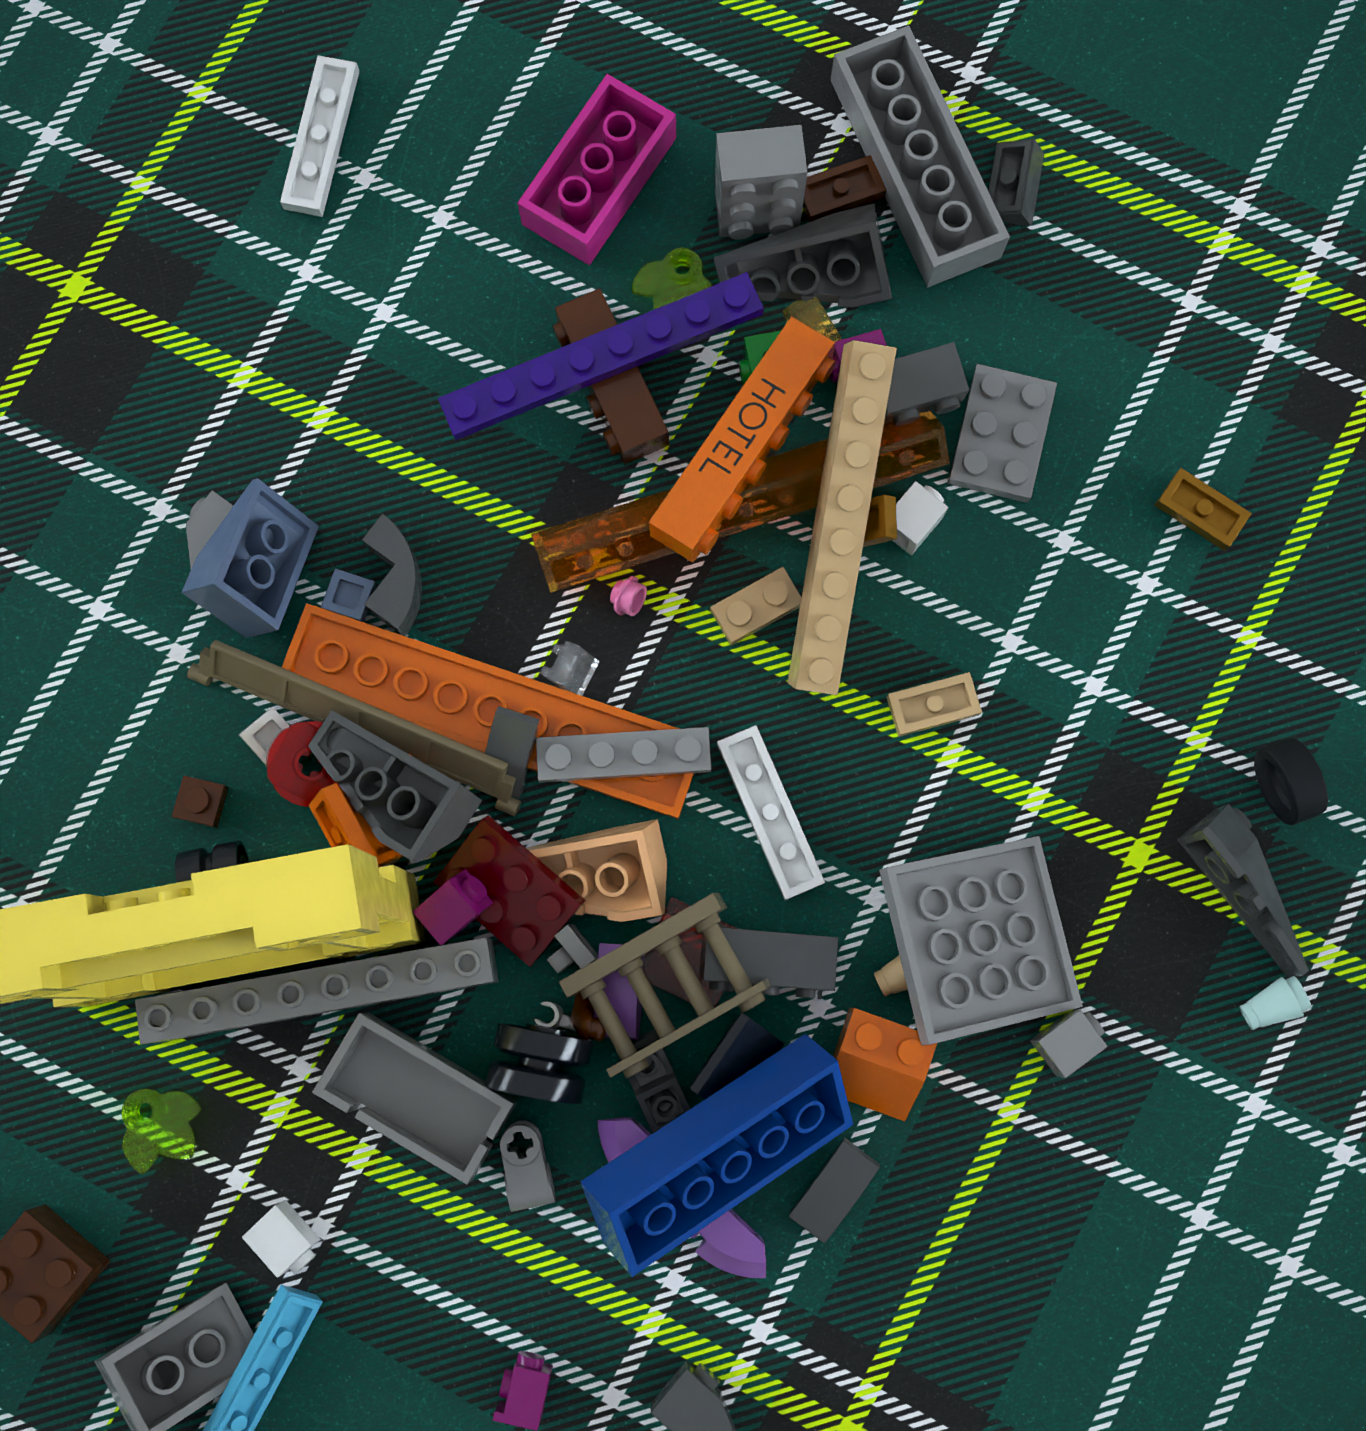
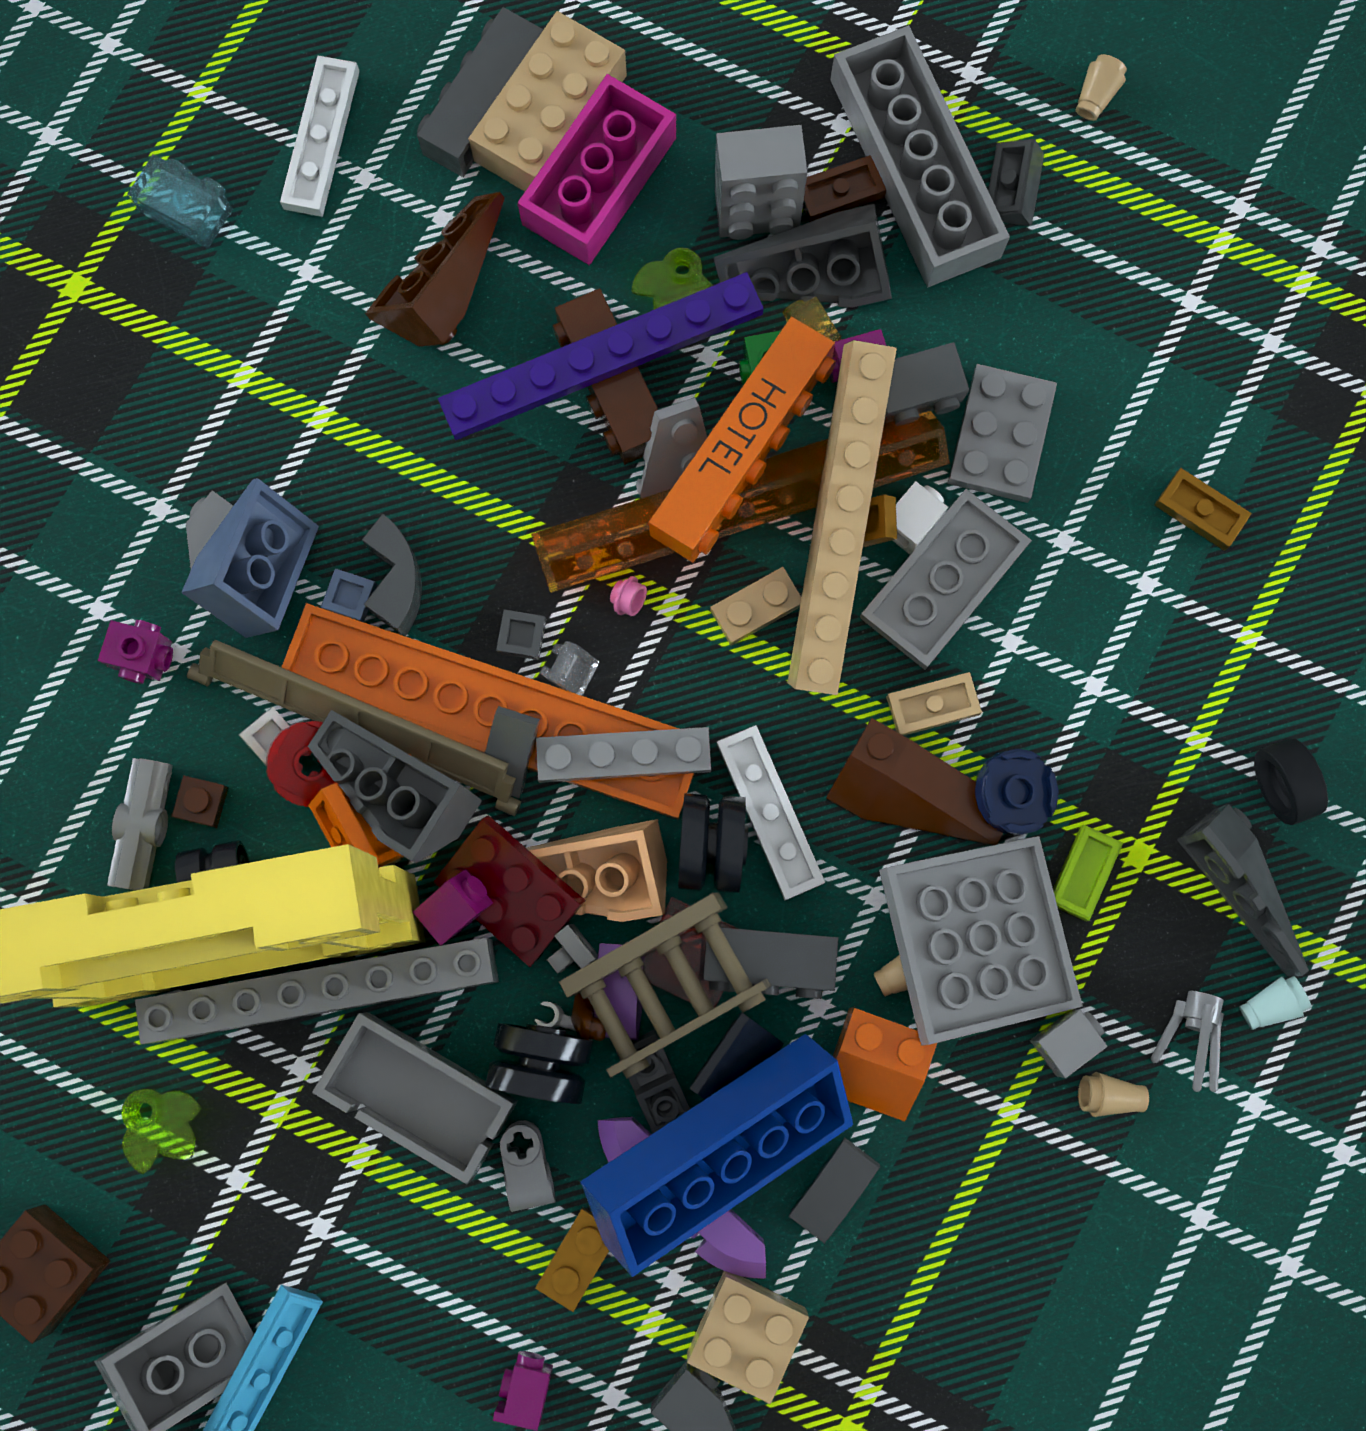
(136, 651): none -> magenta brick
(140, 824): none -> light grey piece
(180, 200): none -> clear light blue brick
(282, 1240): white brick -> none
(439, 289): none -> reddish brown wedge
(480, 80): none -> dark grey brick
(521, 634): none -> dark grey plate
(543, 99): none -> tan brick
(574, 1262): none -> pearl gold plate
(674, 441): none -> light grey wing
(713, 843): none -> black wheel
(747, 1336): none -> tan brick
(909, 787): none -> reddish brown wedge
(945, 579): none -> light grey plate
(1016, 792): none -> dark blue tile
(1085, 872): none -> lime tile
(1100, 85): none -> tan cone
(1110, 1096): none -> tan cone
(1201, 1015): none -> light grey plant

